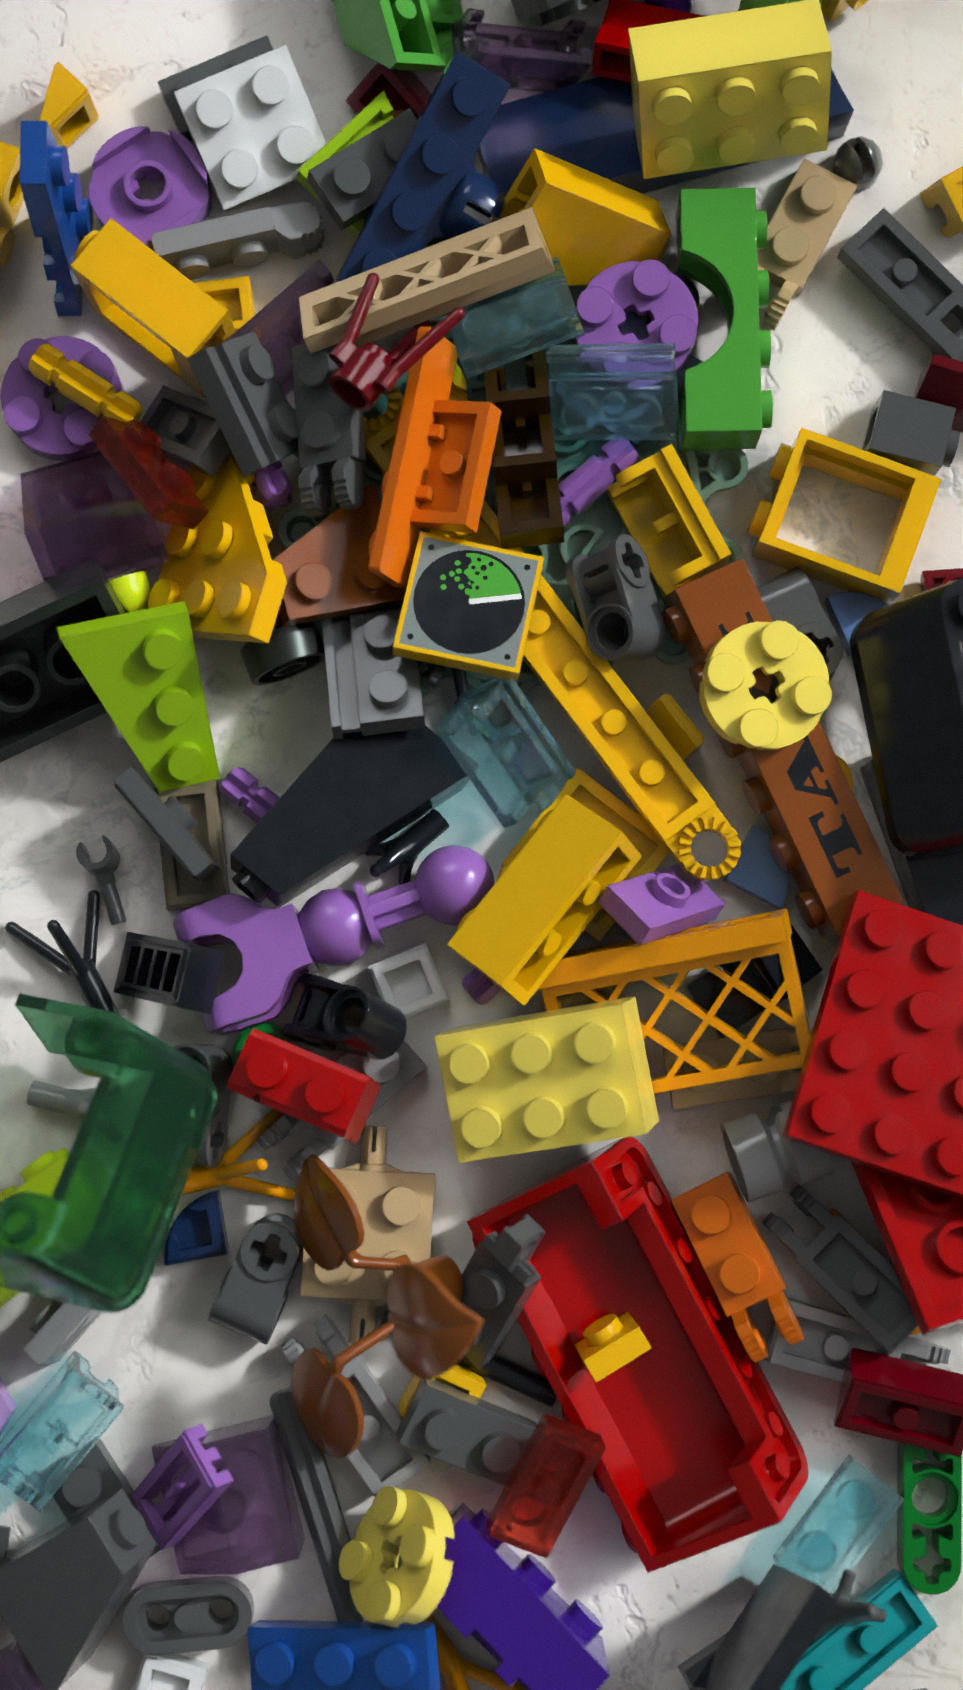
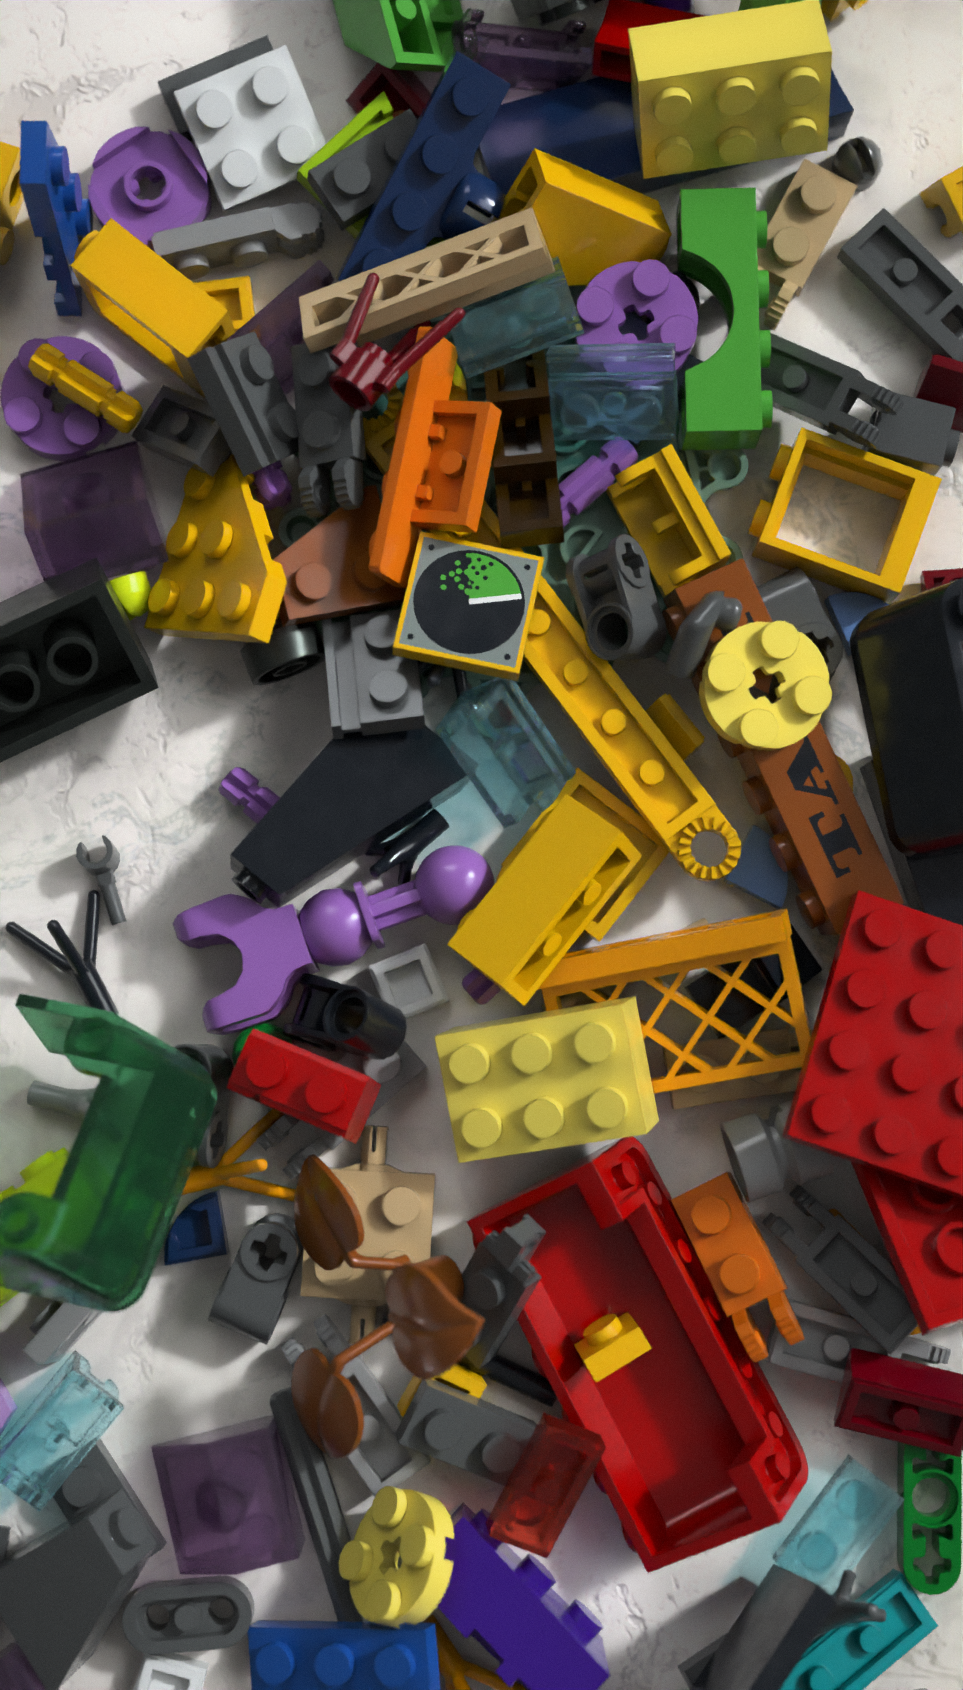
(67, 107): yellow slope -> none
(152, 689): lime wing -> none
(154, 480): clear red plate -> none
(169, 823): dark grey plate -> none
(169, 972): black slope -> none
(179, 887): dark tan tile -> none
(202, 1470): medium lavender tile -> none
(660, 904): medium lavender plate -> none
(696, 629): none -> dark grey arm
(824, 391): none -> dark grey hinge

